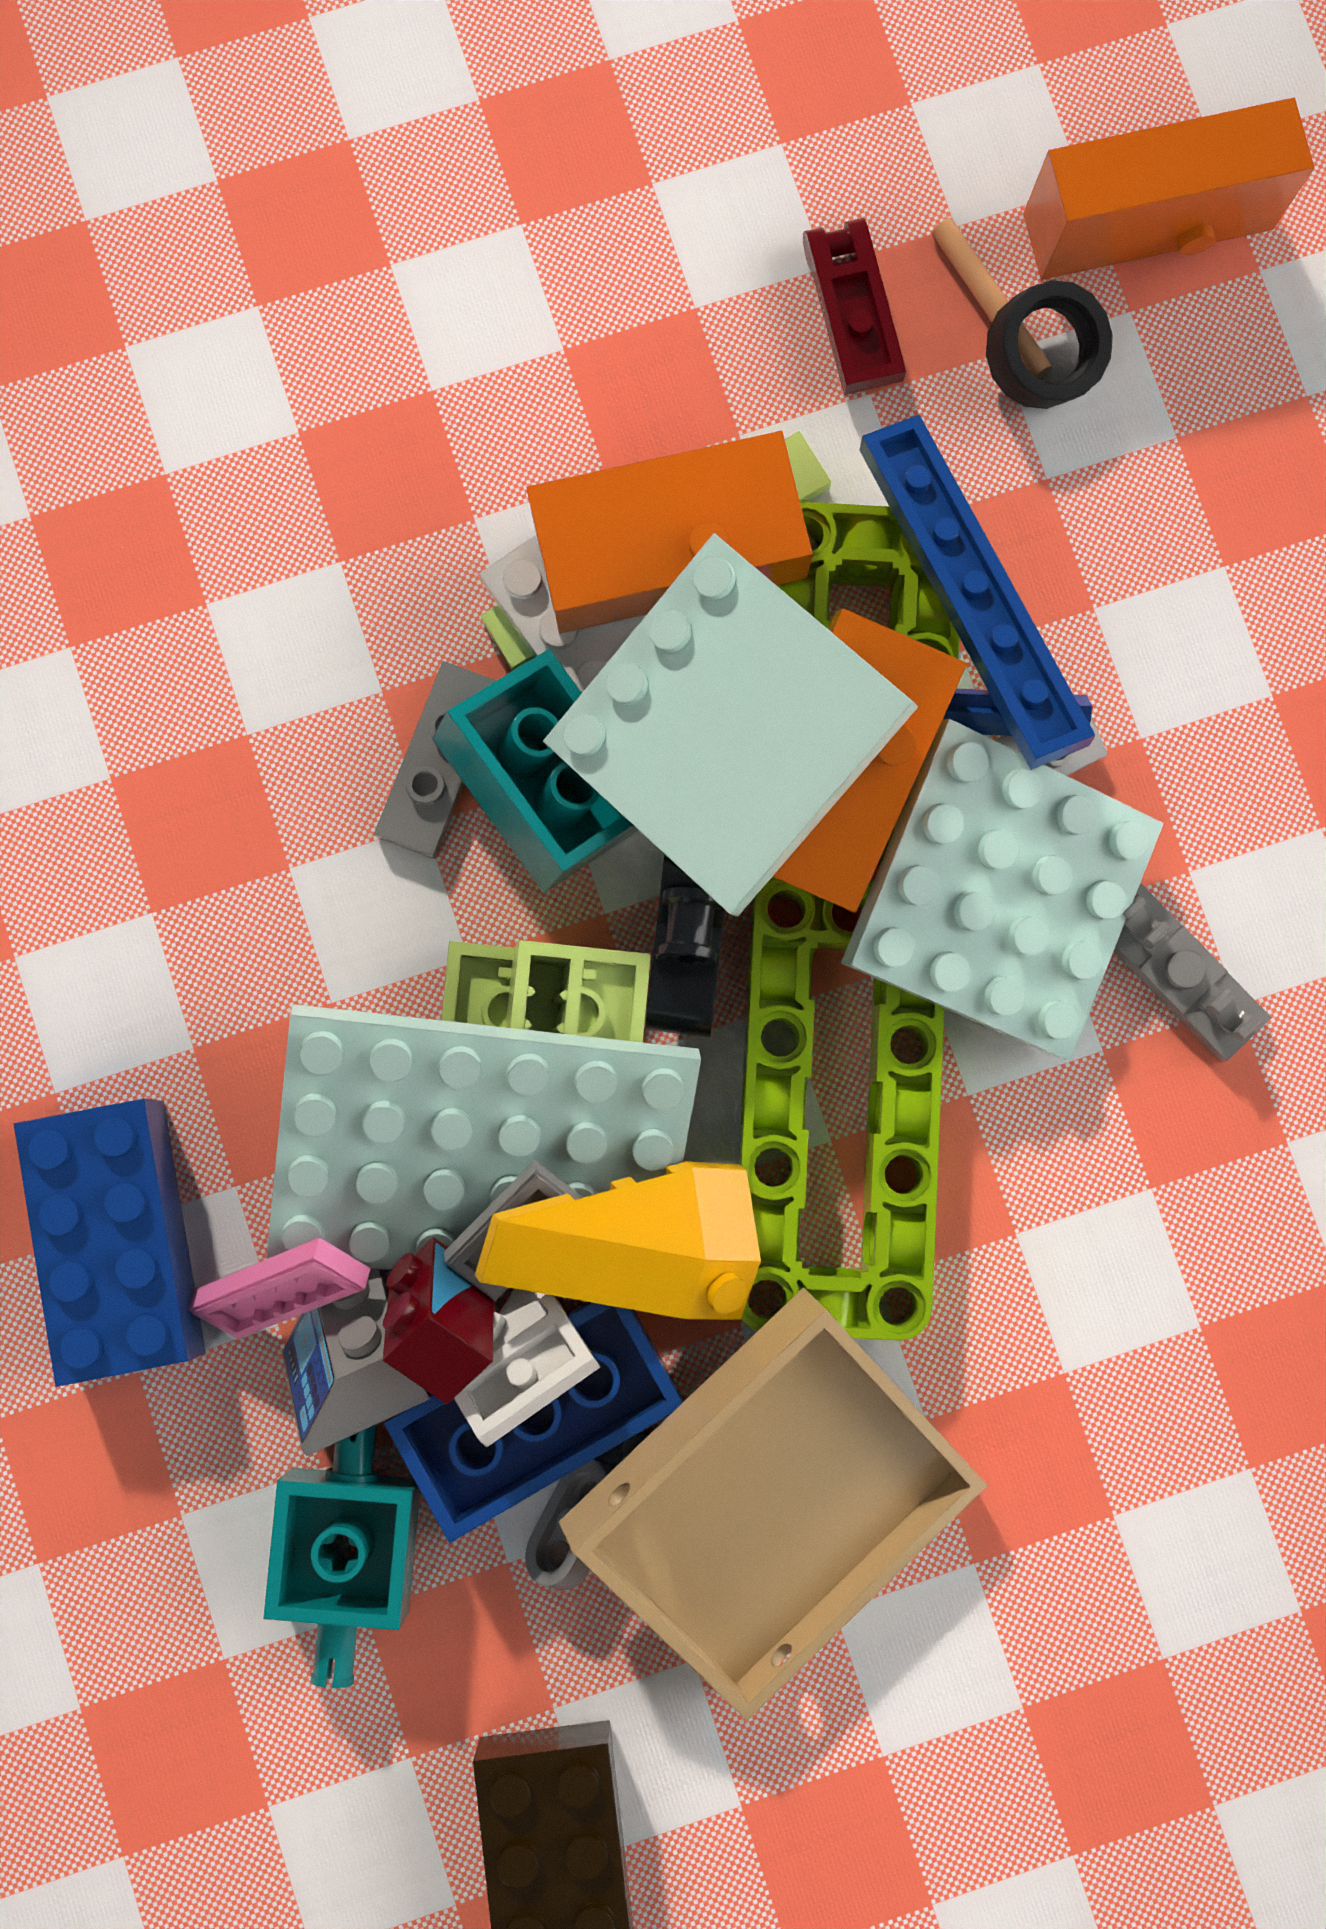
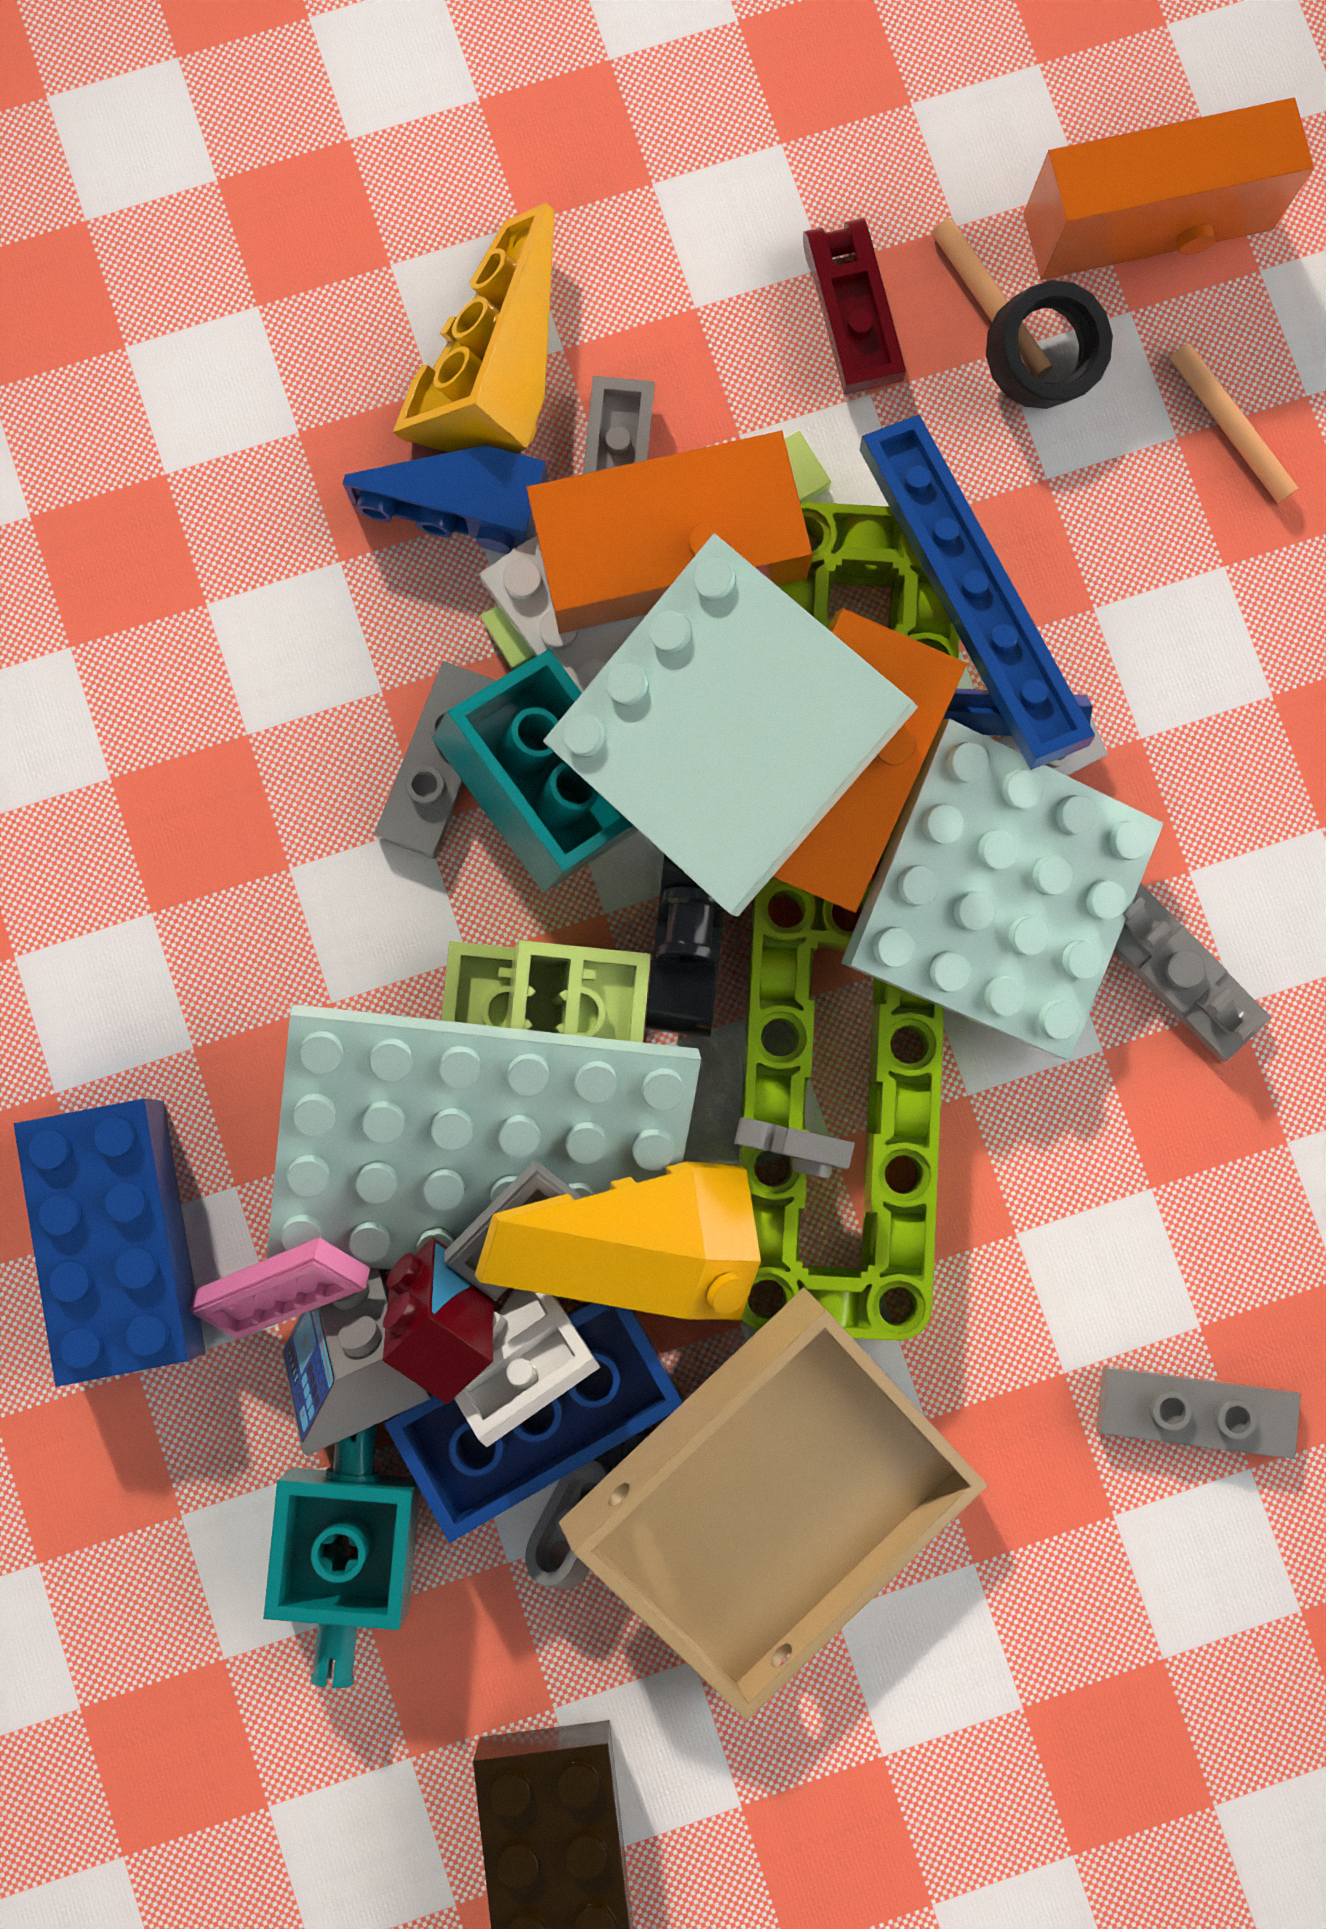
(460, 491): none -> blue slope
(495, 358): none -> yellow wedge
(618, 422): none -> light grey plate
(810, 1152): none -> light grey plate
(1198, 1412): none -> light grey plate
(1233, 423): none -> light nougat bar

